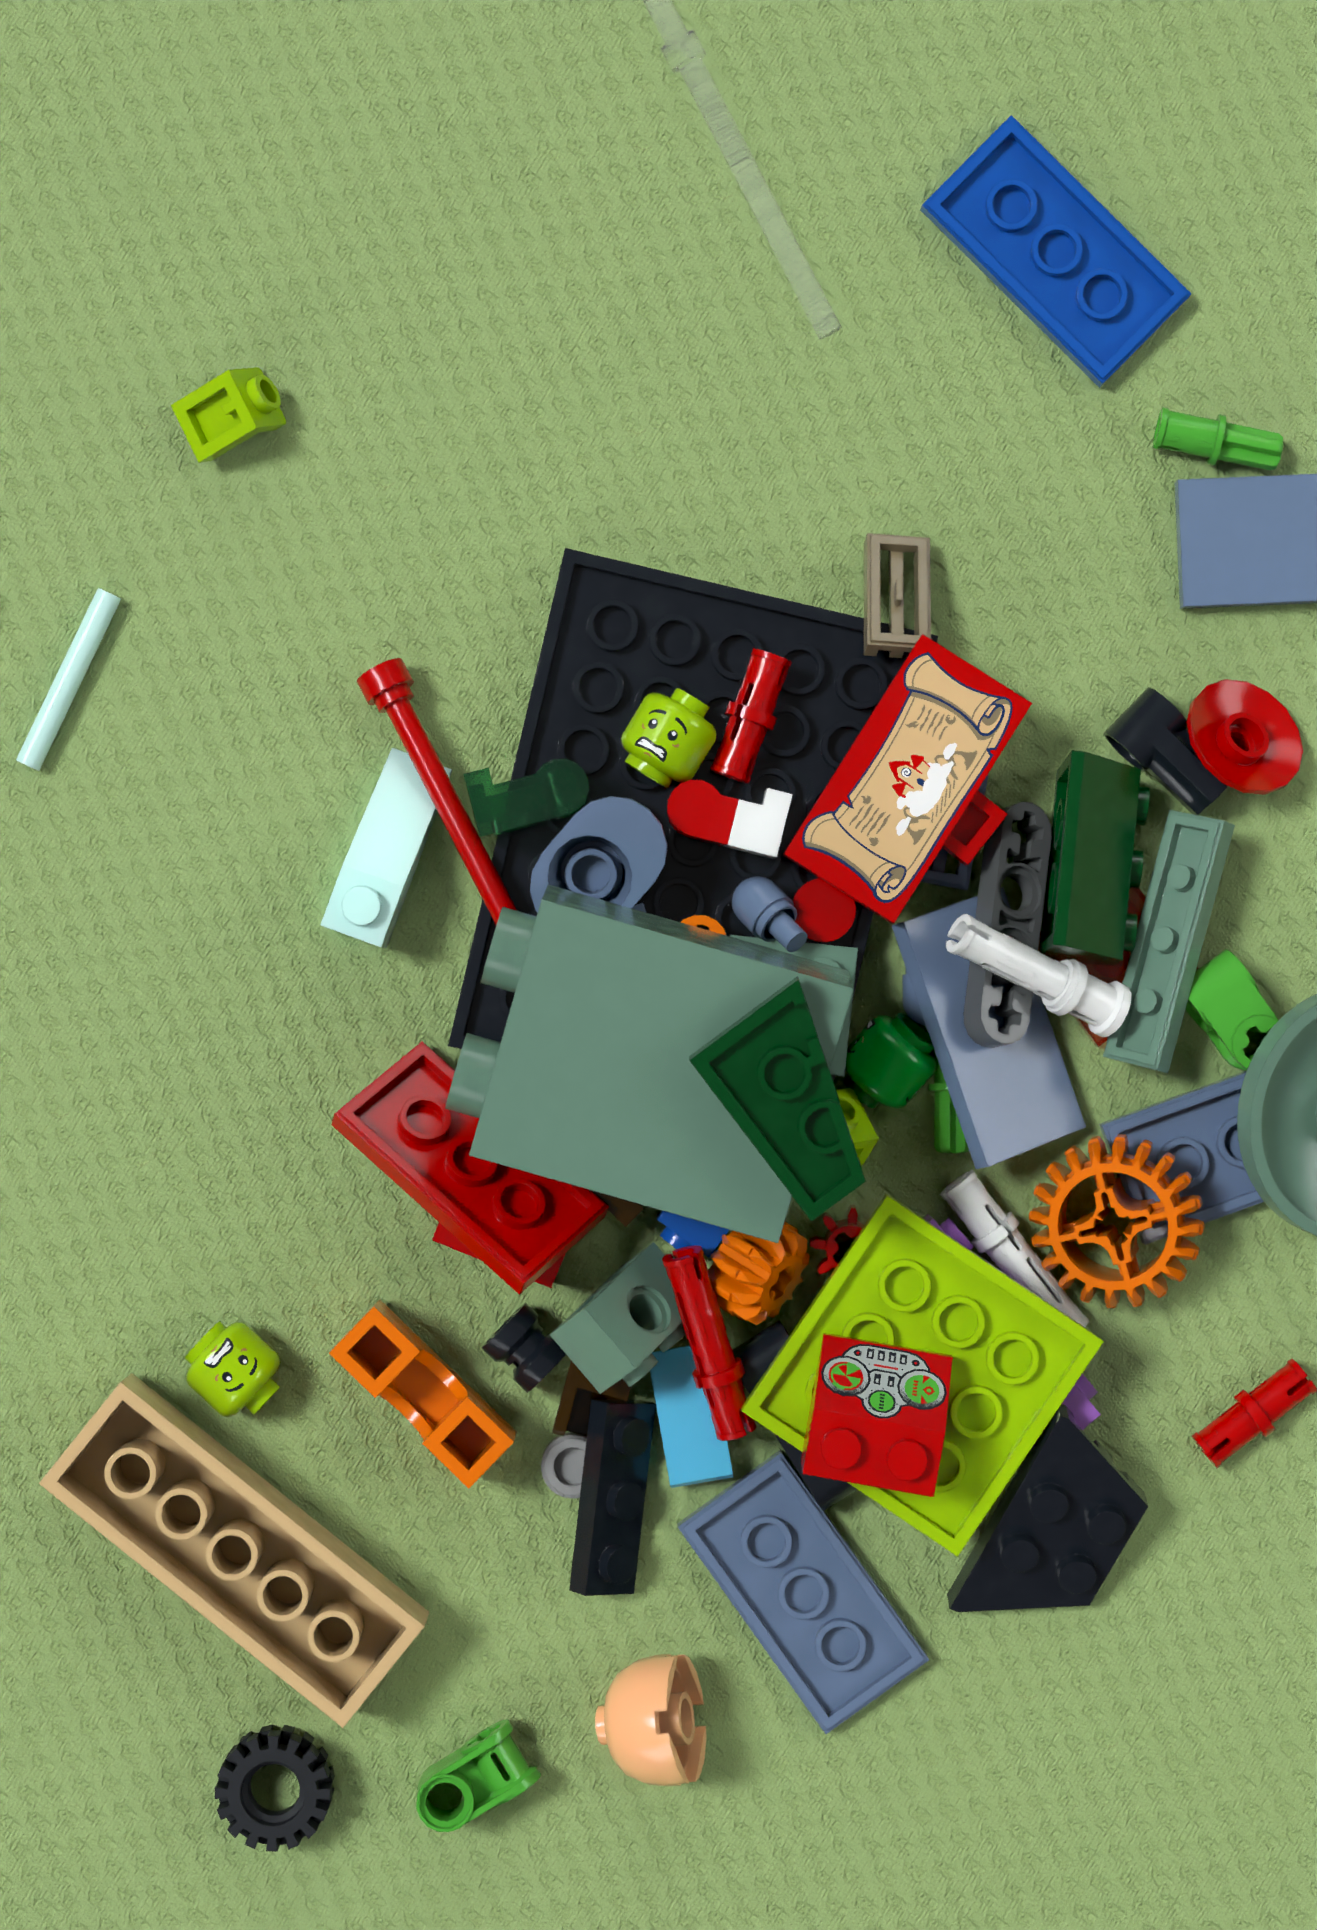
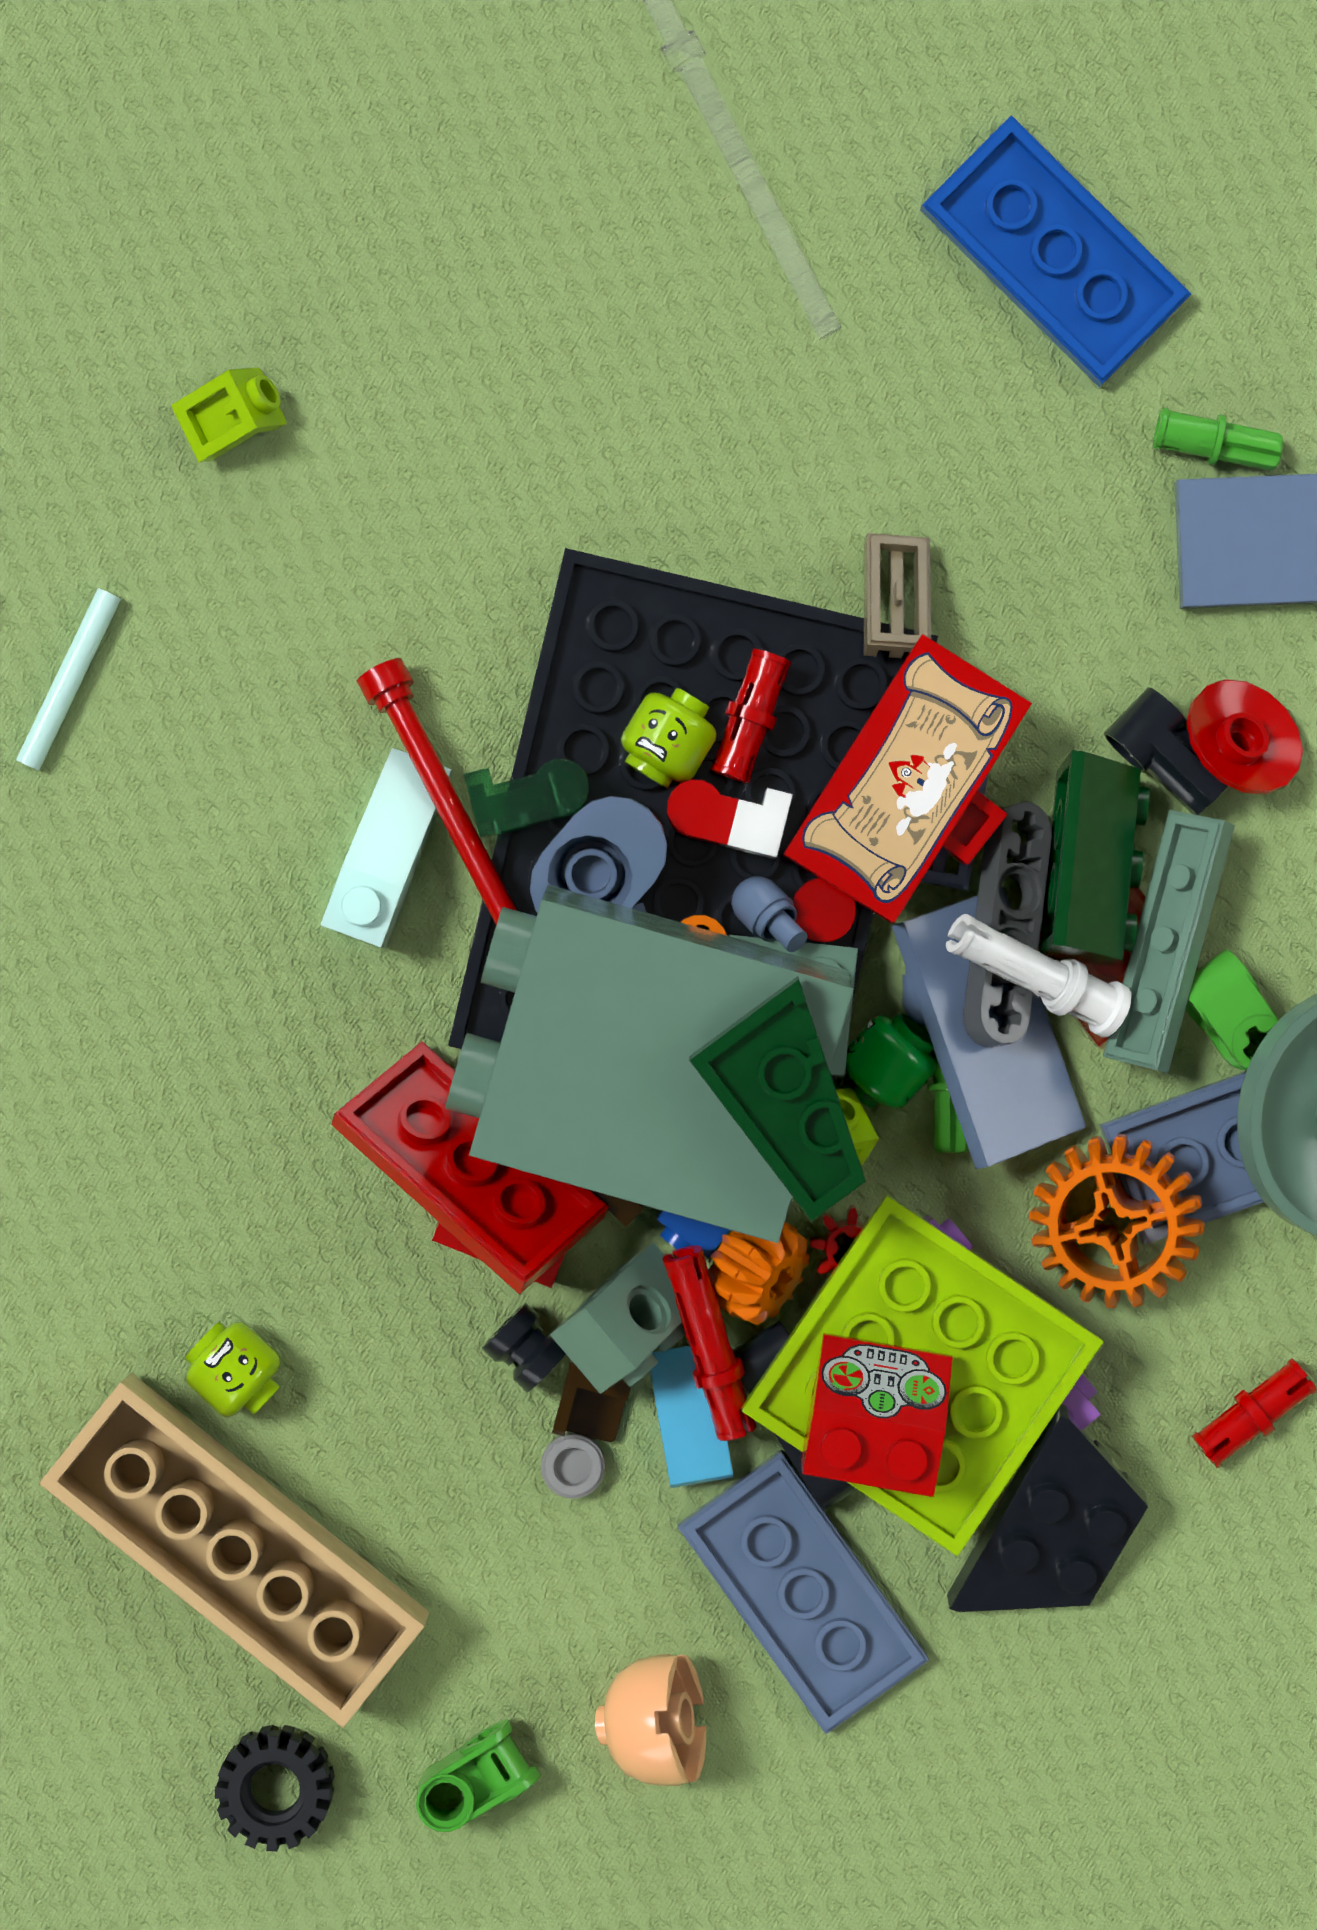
(427, 1391): orange arch -> none
(612, 1497): black plate -> none
(1000, 1239): white pin -> none

